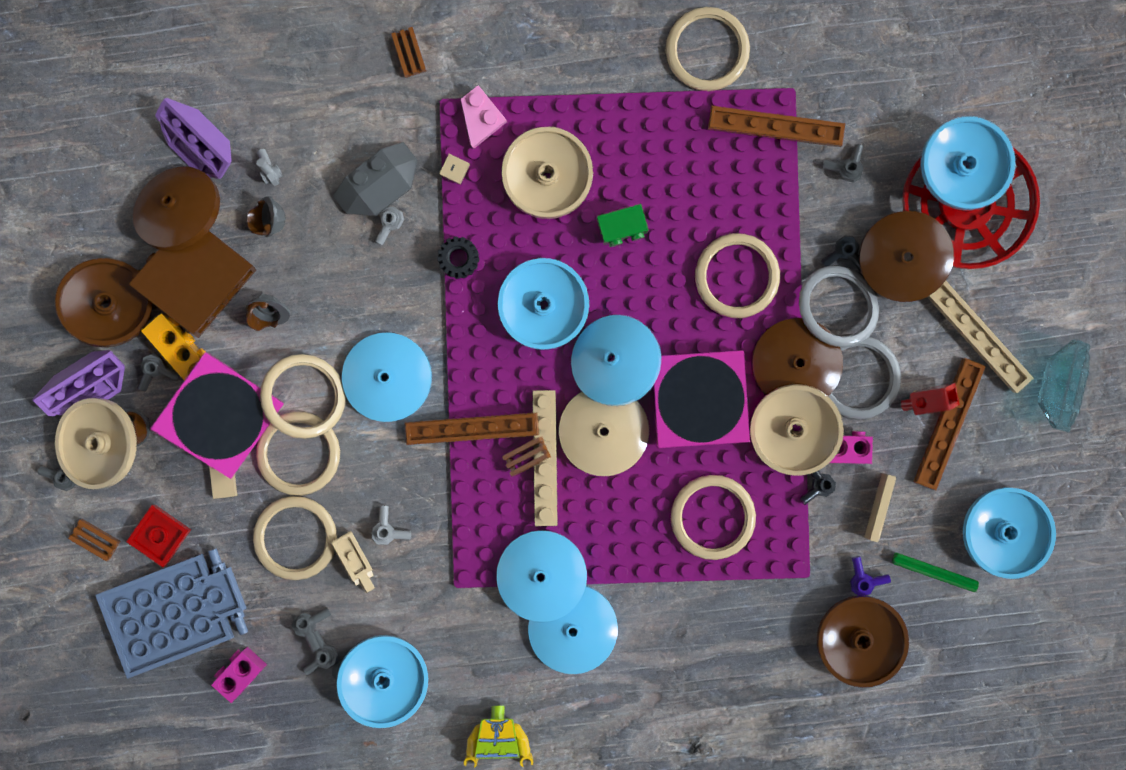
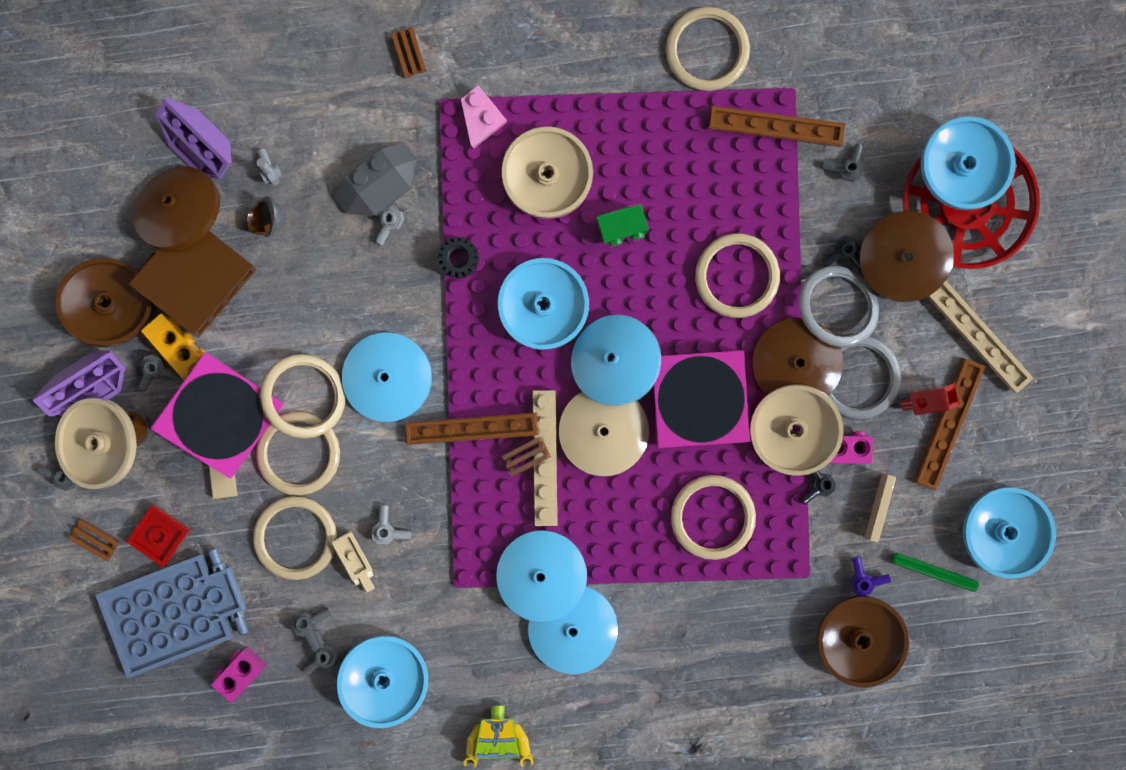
(266, 312): dark grey piece -> none
(454, 169): tan tile -> none
(1065, 384): clear light blue wedge -> none

